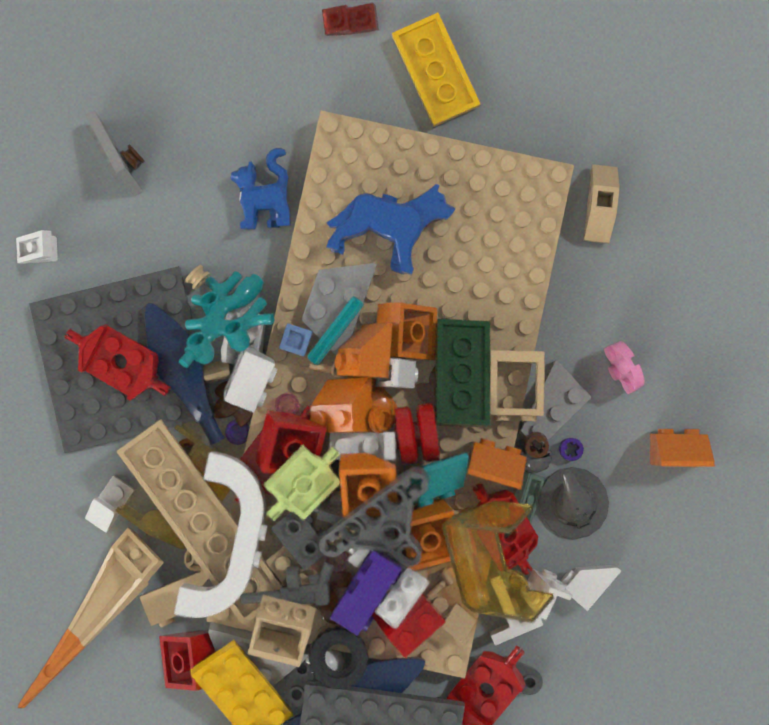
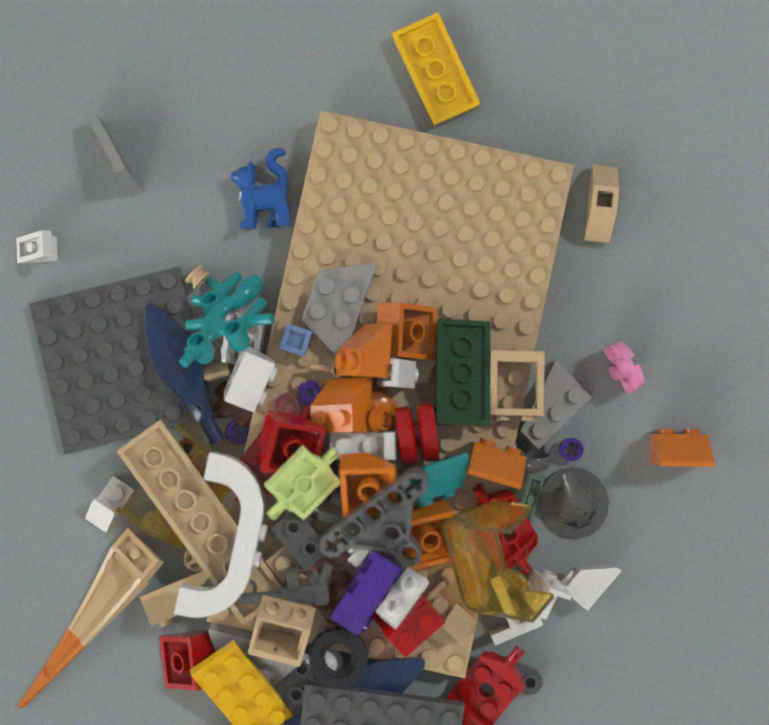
(98, 356): red plate -> none
(132, 156): reddish brown bush -> none
(303, 388): none -> dark purple plate
(335, 330): teal axle -> none
(350, 20): clear red slope -> none
(391, 221): blue animal -> none
(533, 452): reddish brown bush -> none

